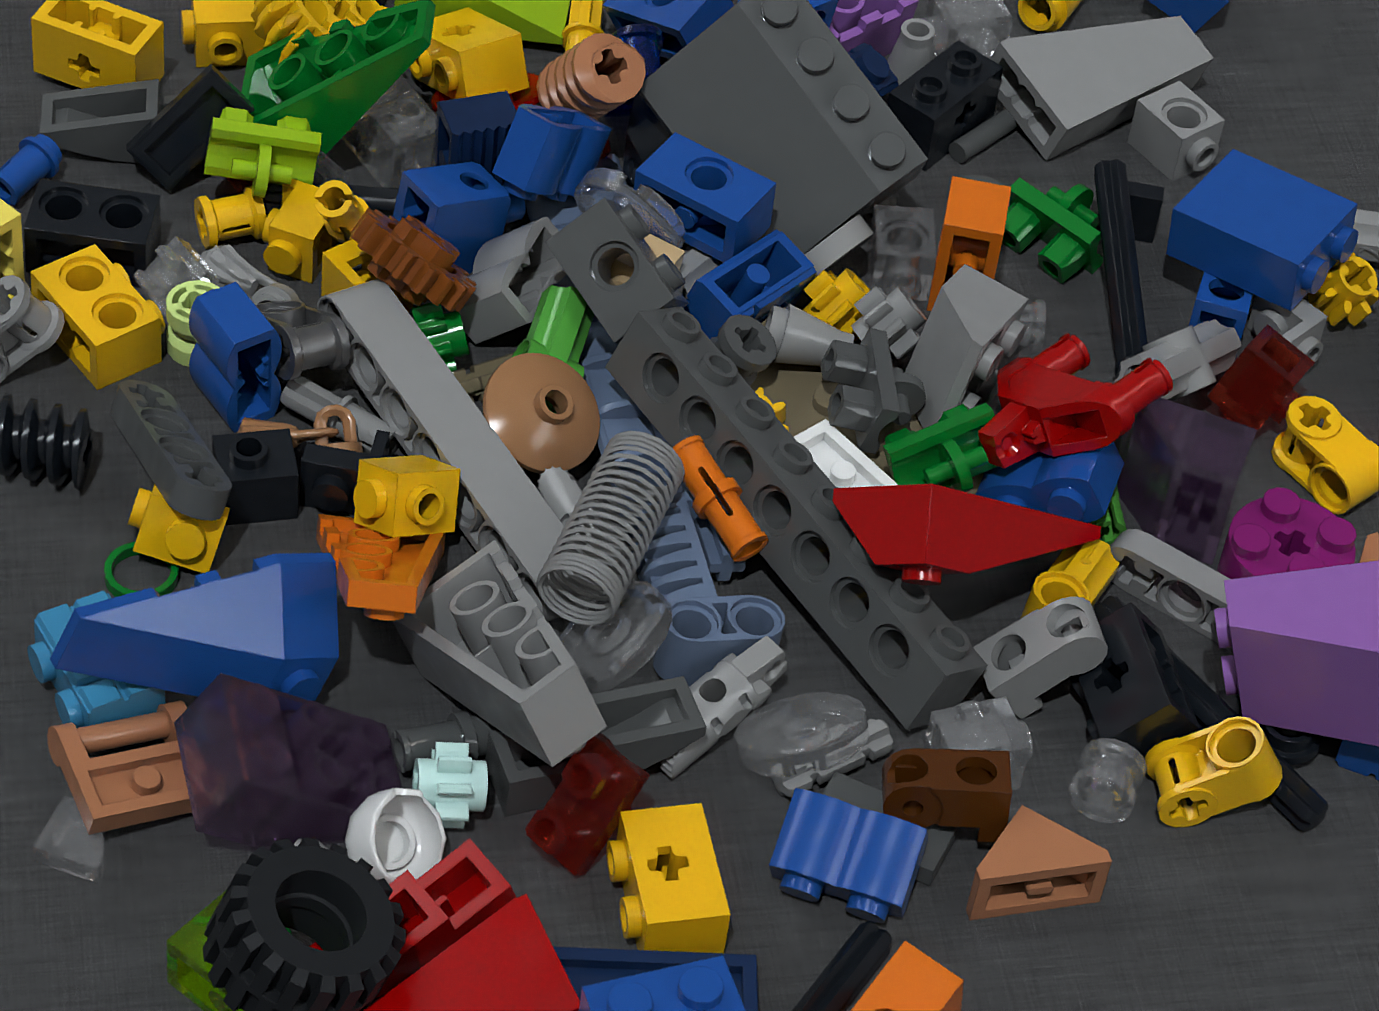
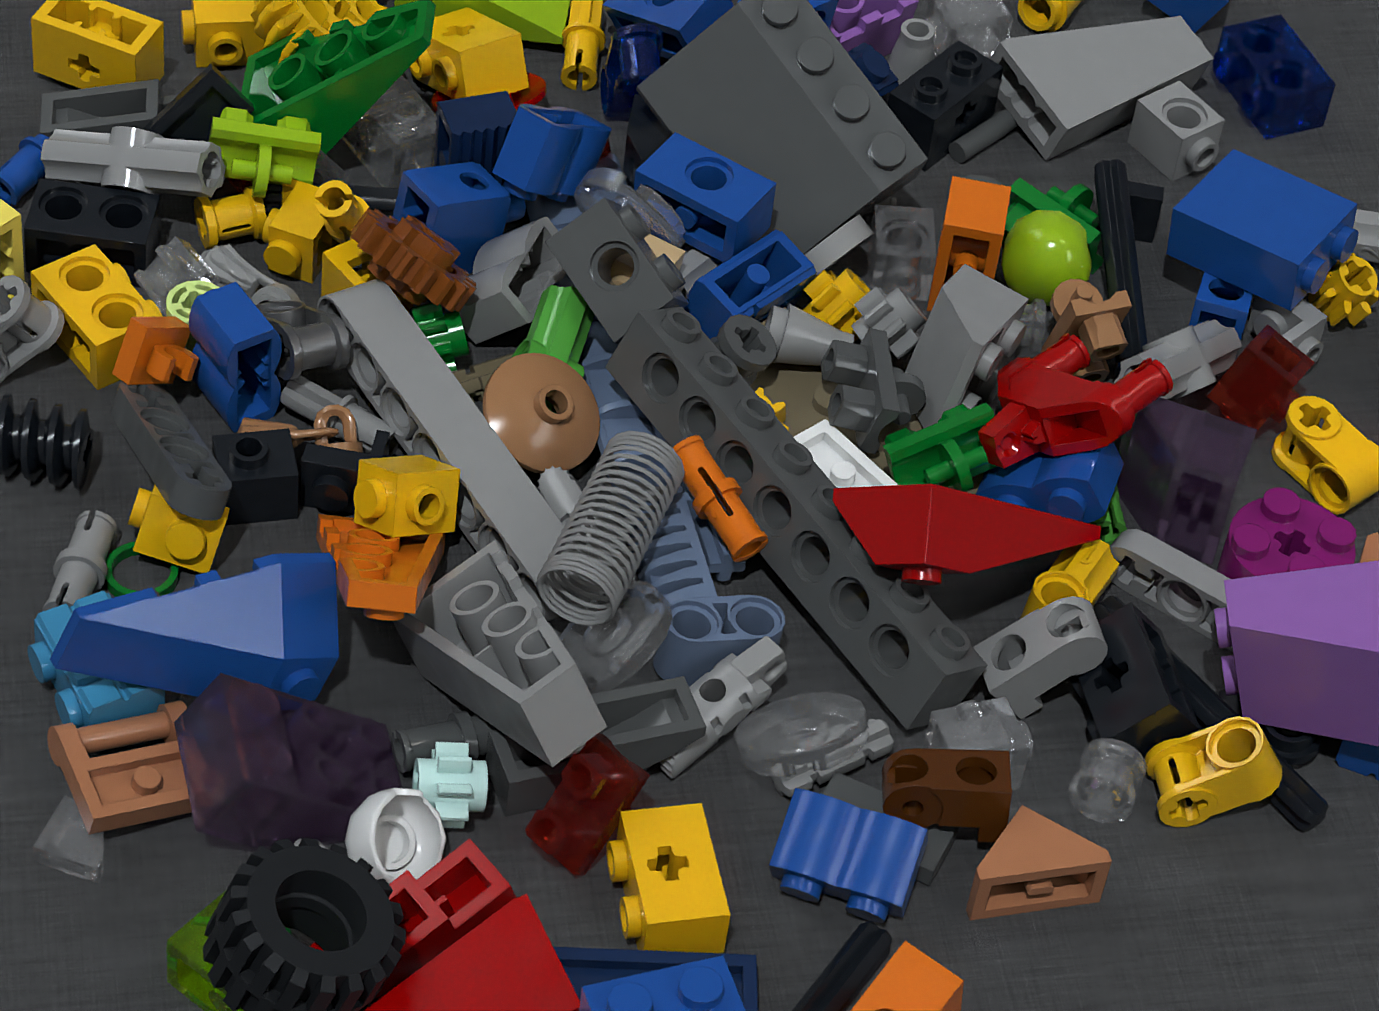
(82, 565): none -> light grey pin
(134, 161): none -> light grey piece
(155, 352): none -> orange tile
(592, 76): nougat piece -> none
(1043, 253): none -> lime hair
(1095, 322): none -> medium nougat hips
(1273, 76): none -> clear blue brick

